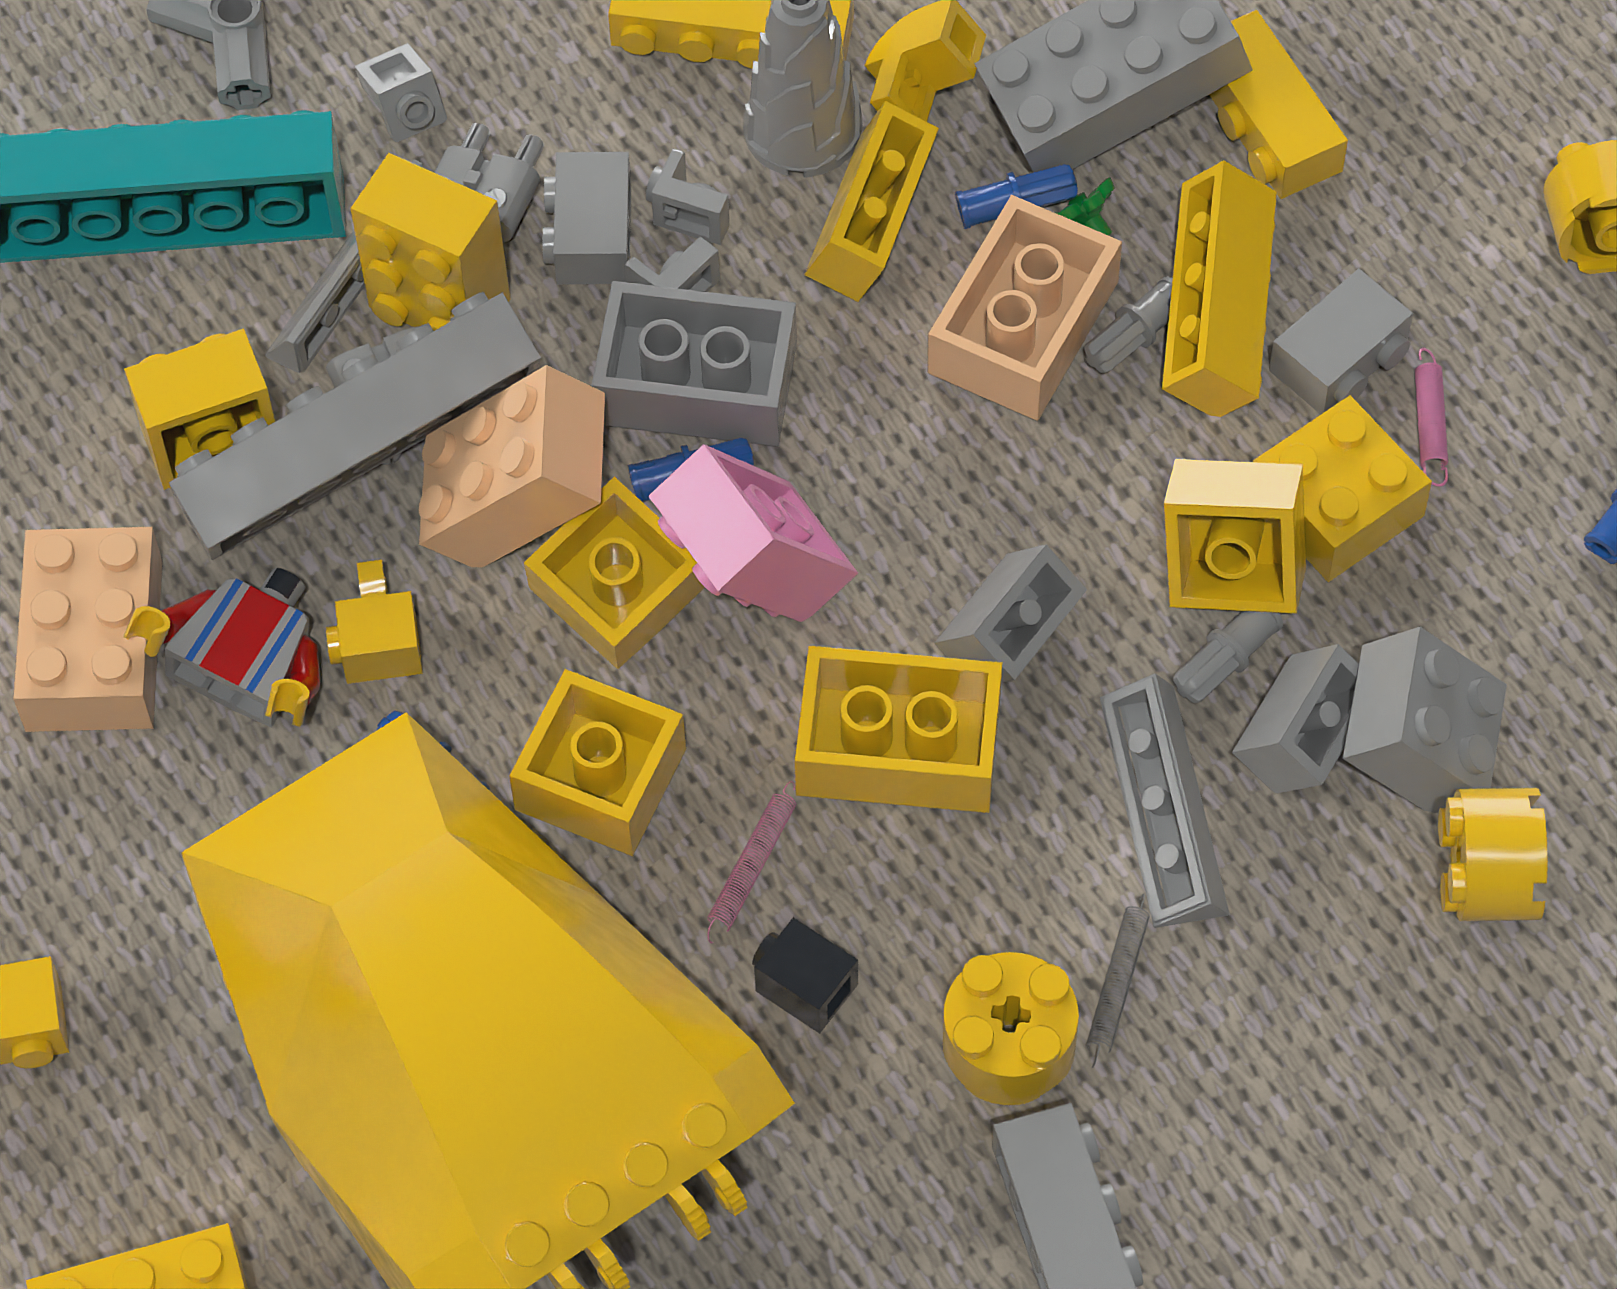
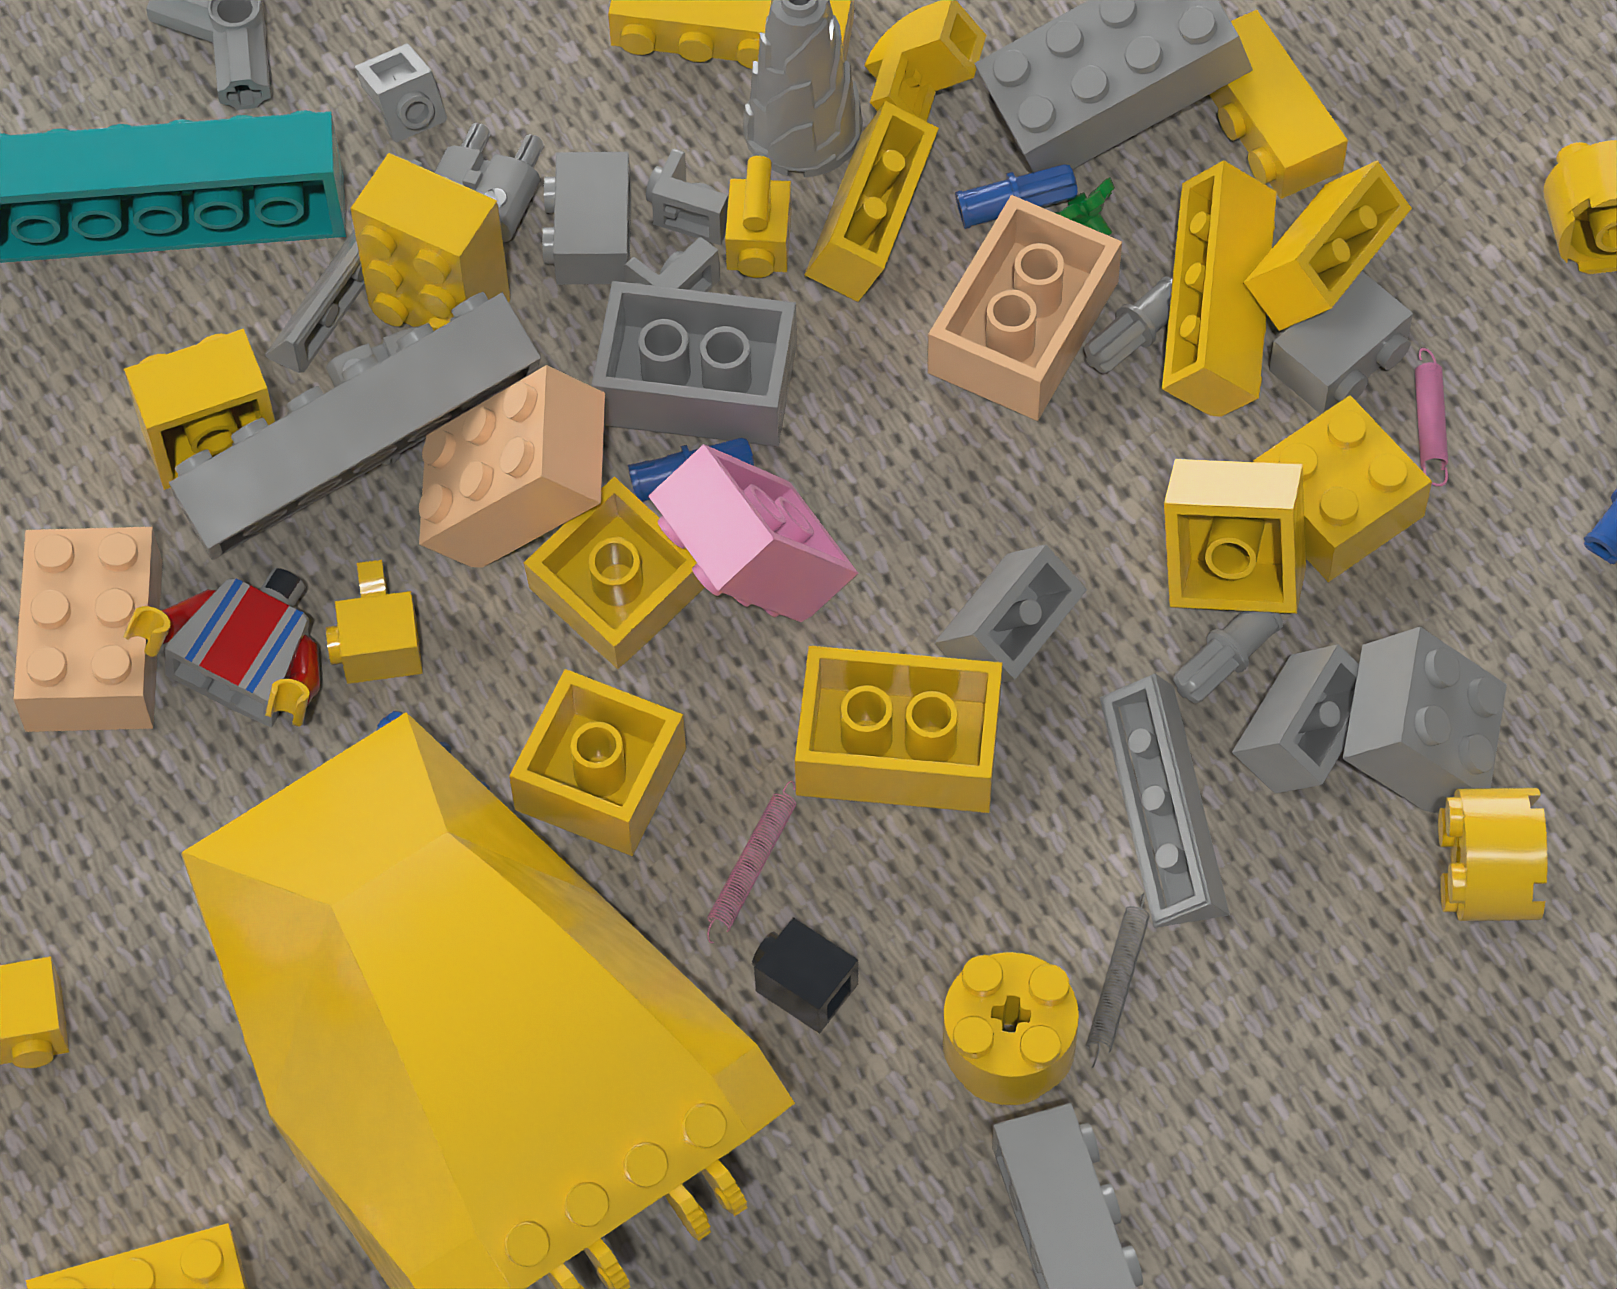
(758, 221): none -> yellow brick
(1328, 246): none -> yellow brick

